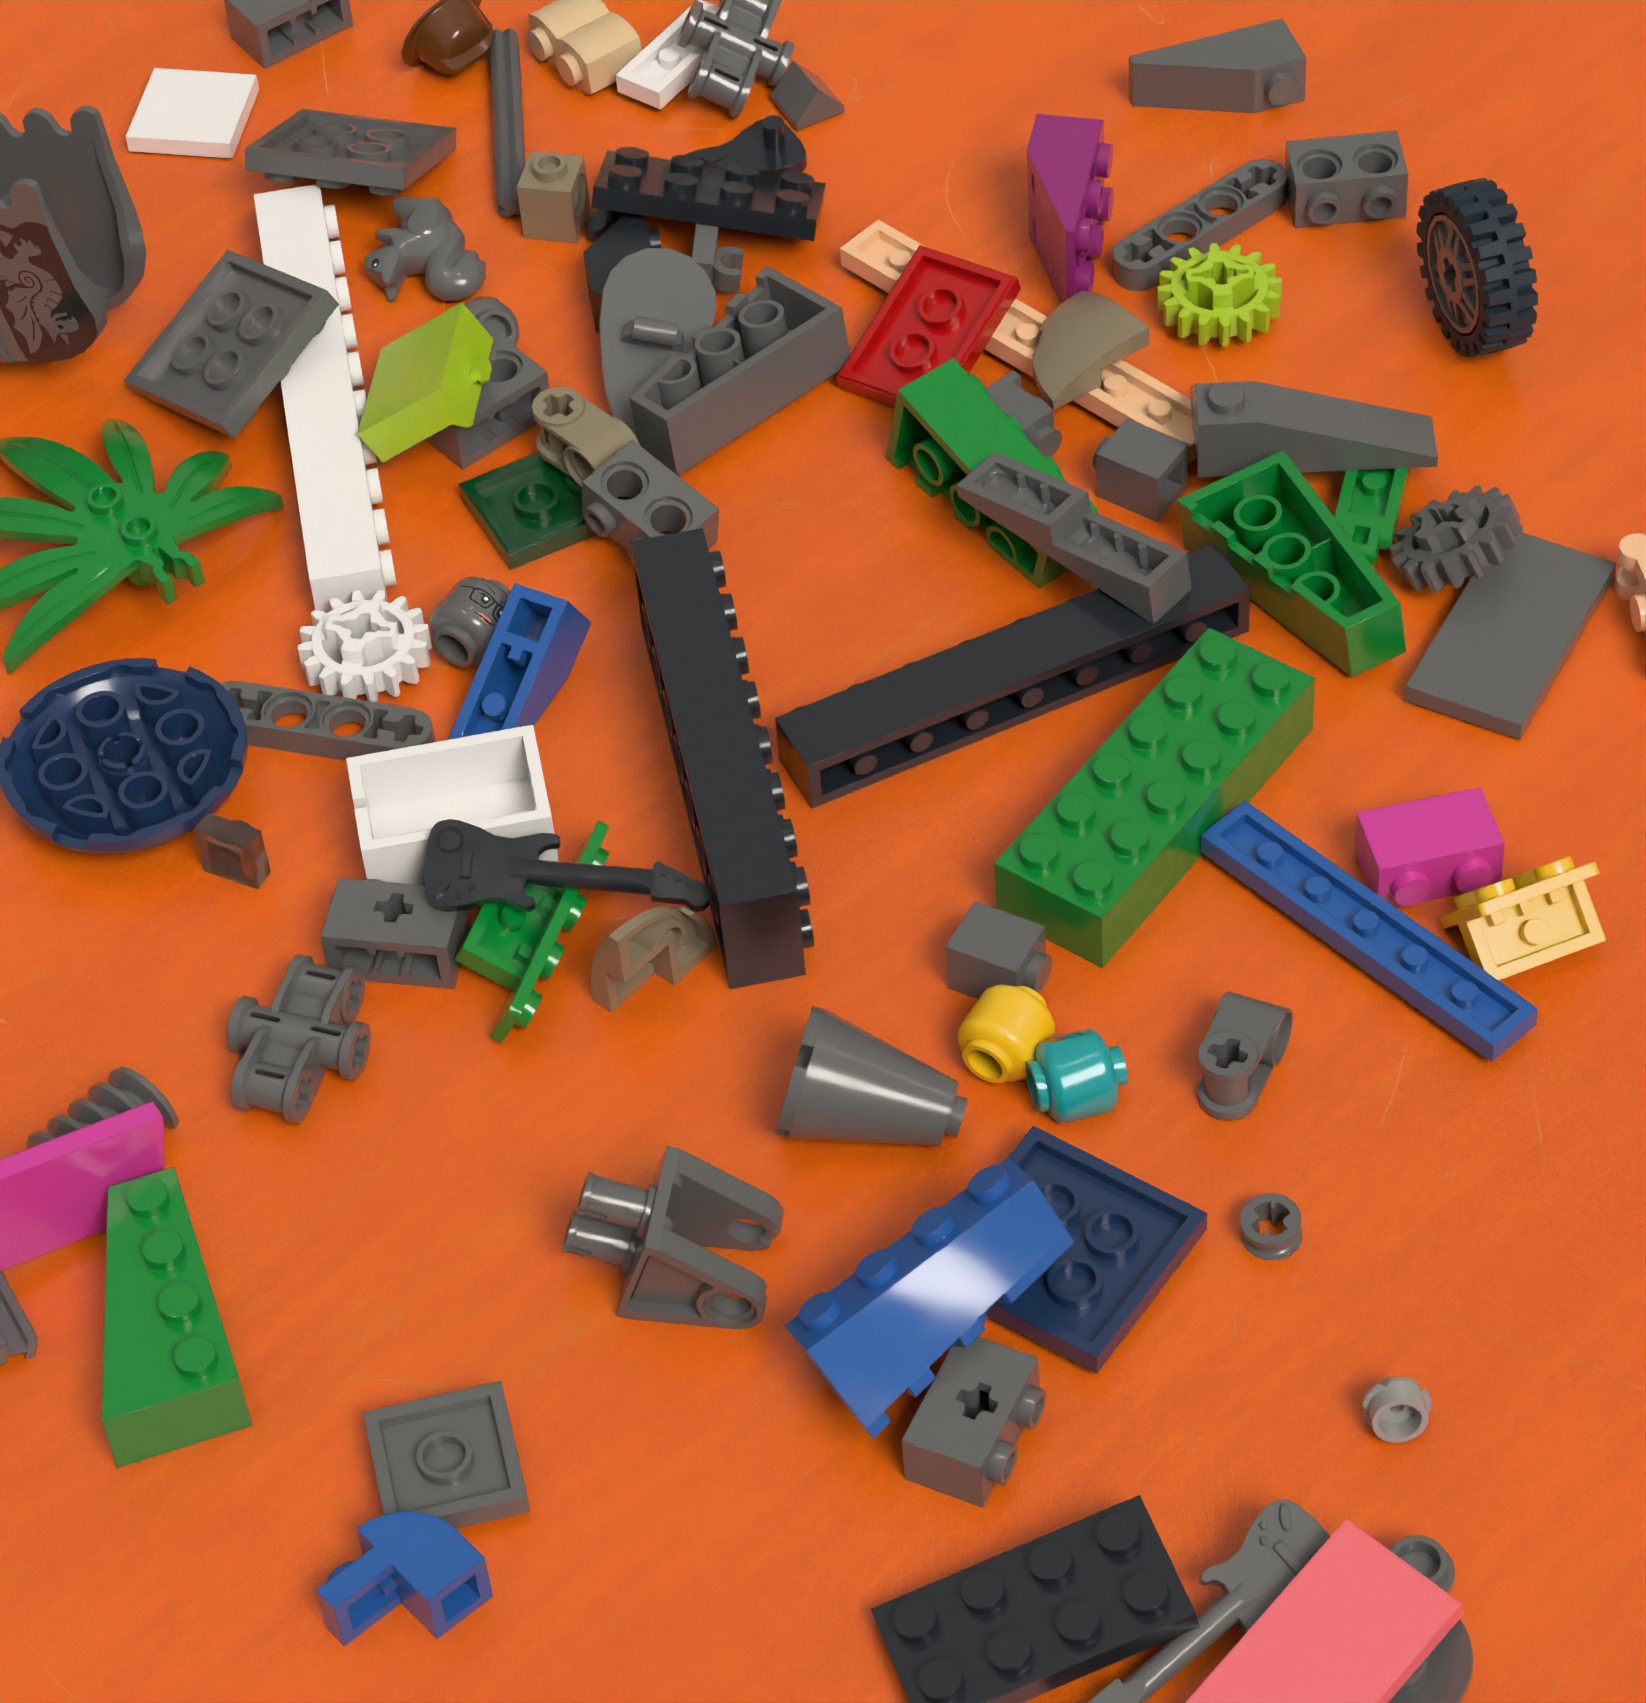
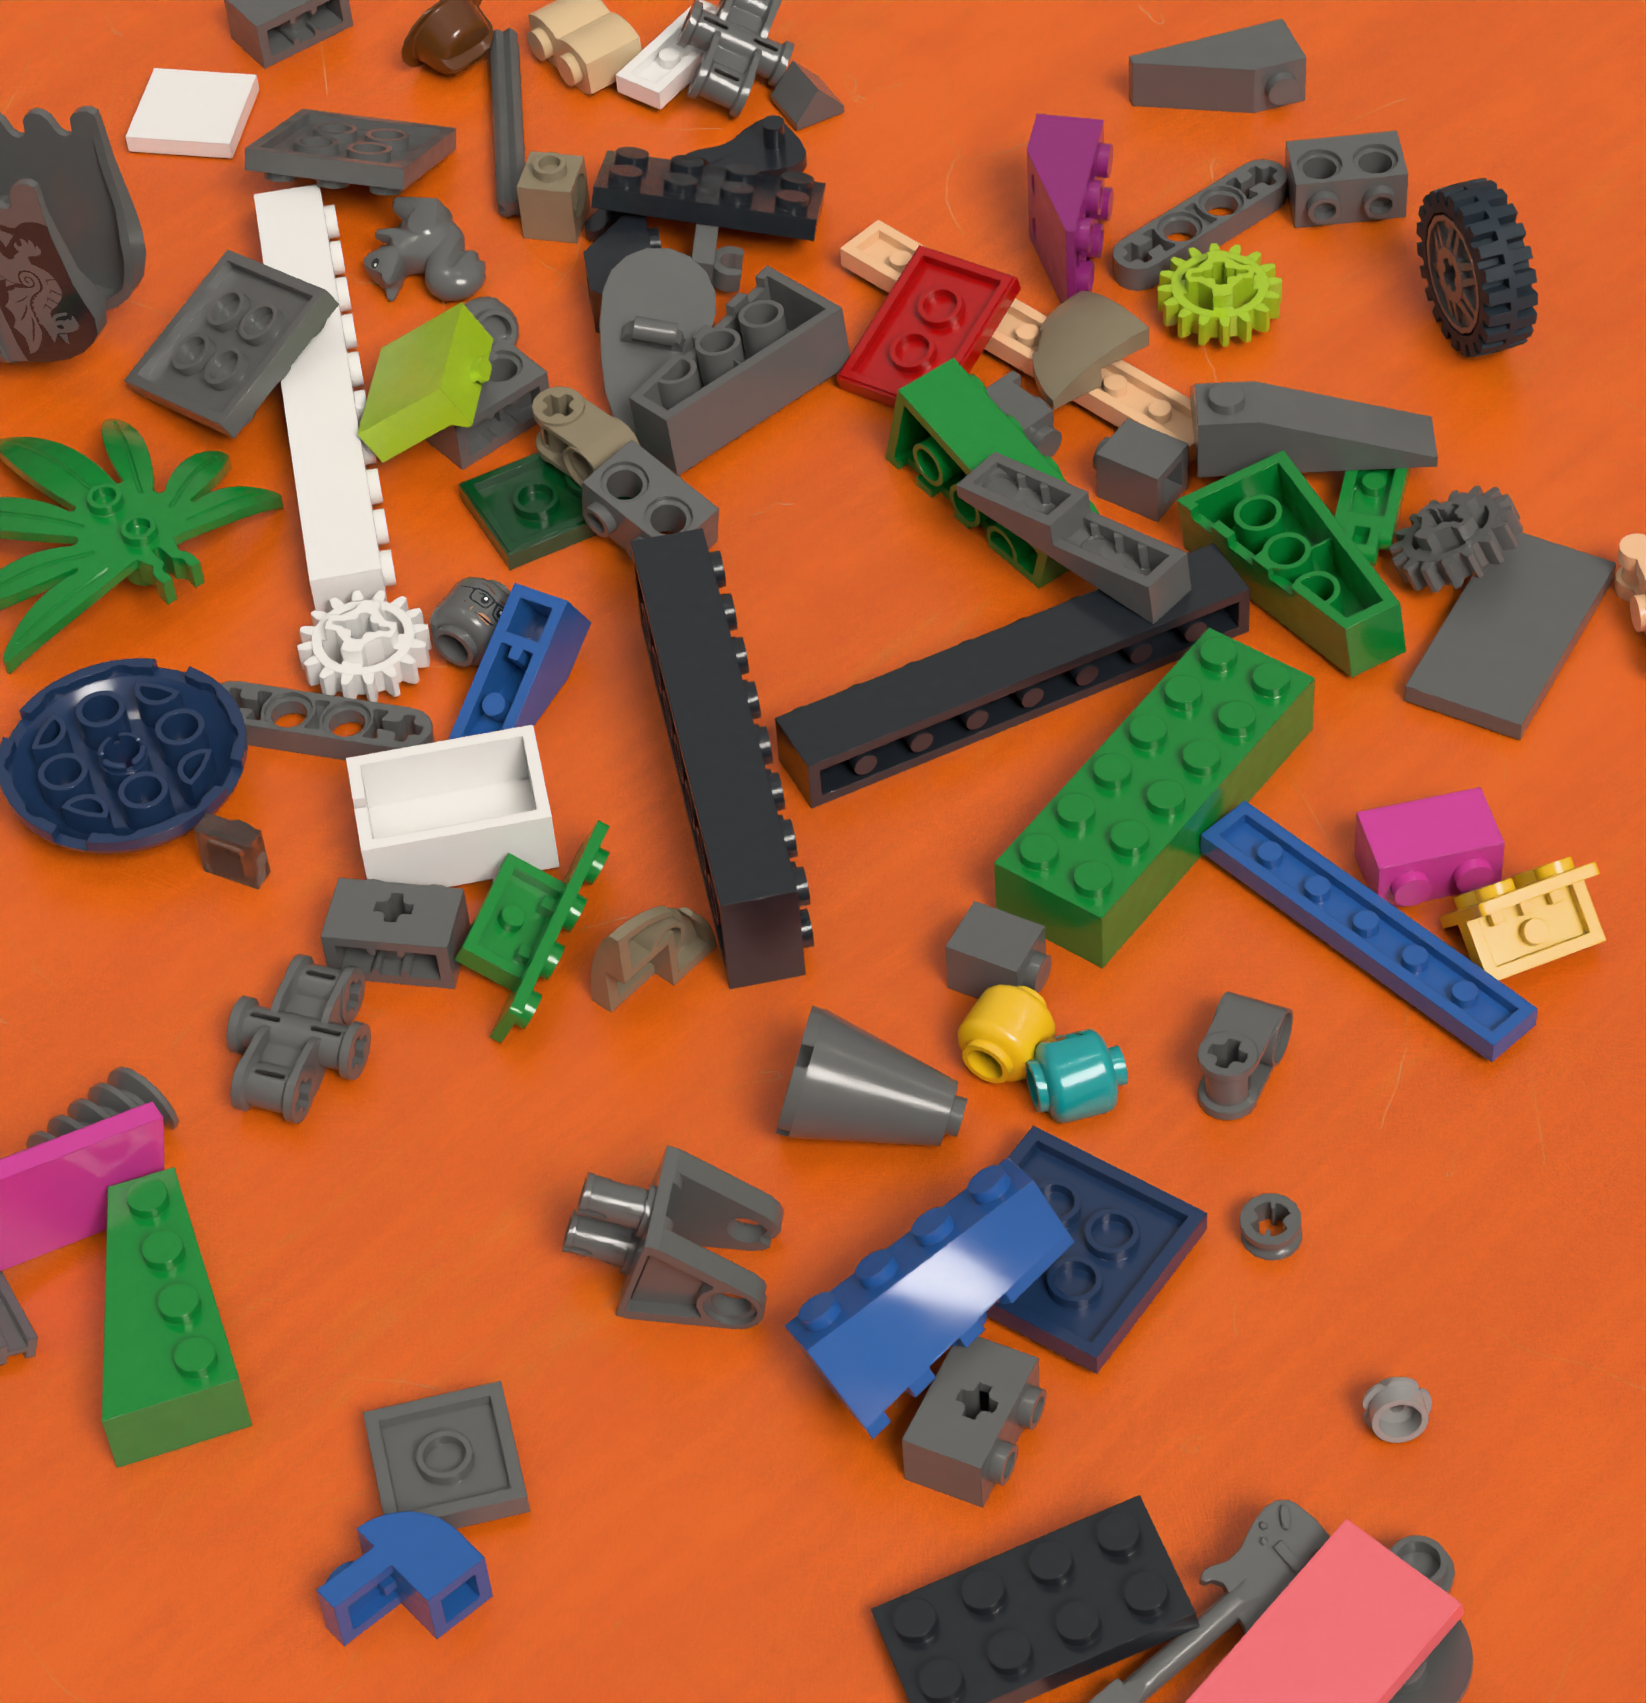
(476, 868): black piece -> none

